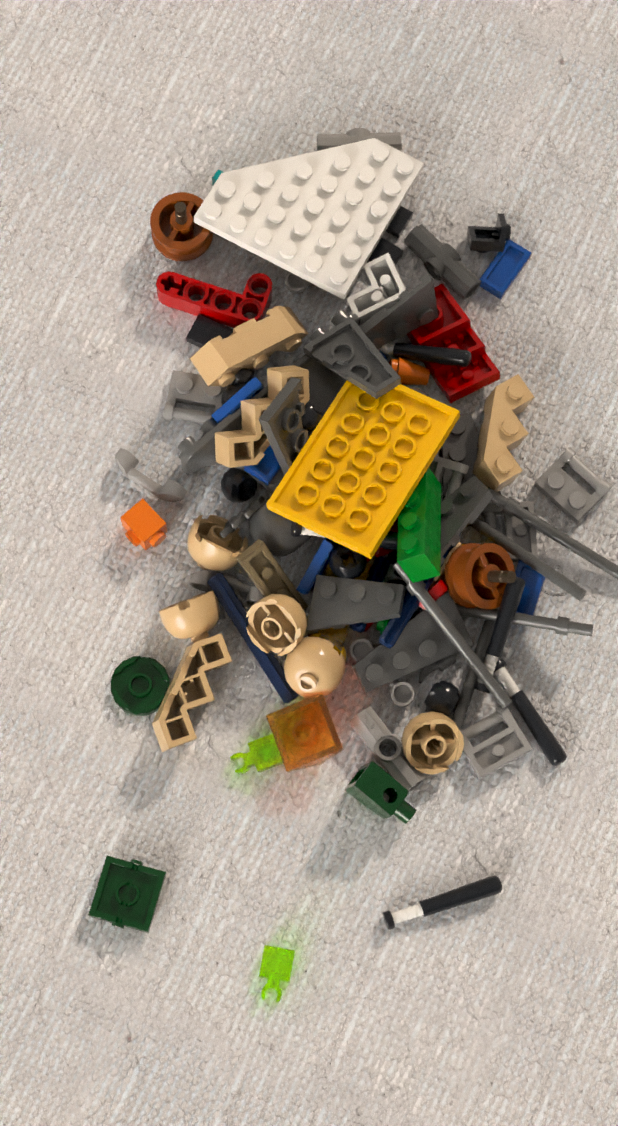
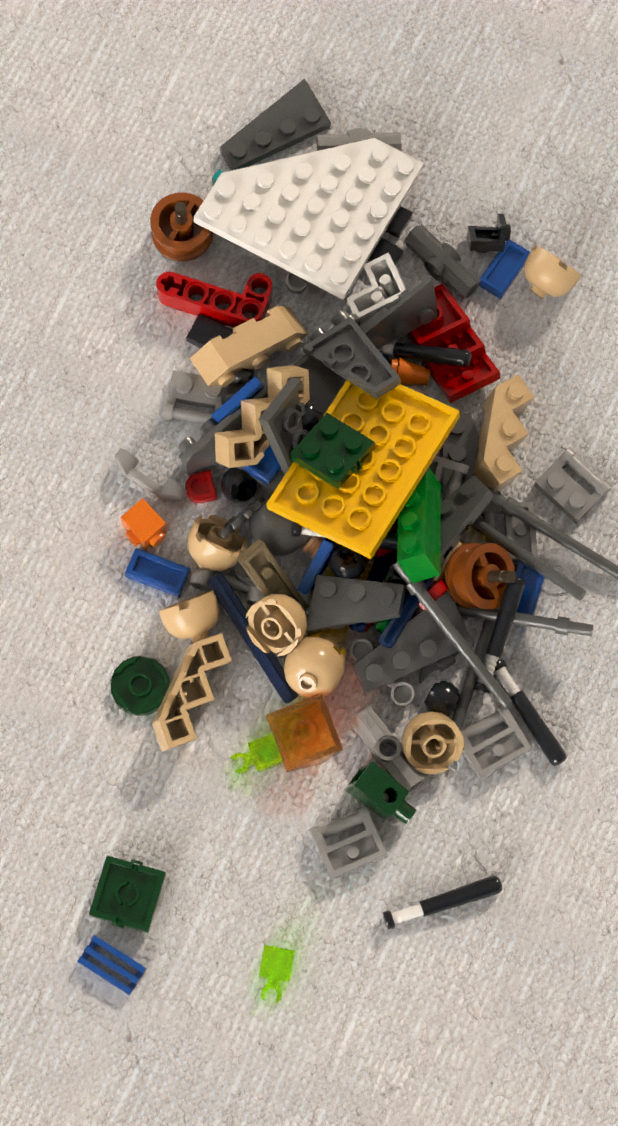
(89, 950): none -> blue tile
(157, 572): none -> blue tile
(201, 487): none -> red tile
(280, 126): none -> dark grey wing
(313, 546): none -> light nougat bush
(332, 451): none -> dark green plate
(352, 851): none -> light grey plate
(549, 274): none -> tan cylinder

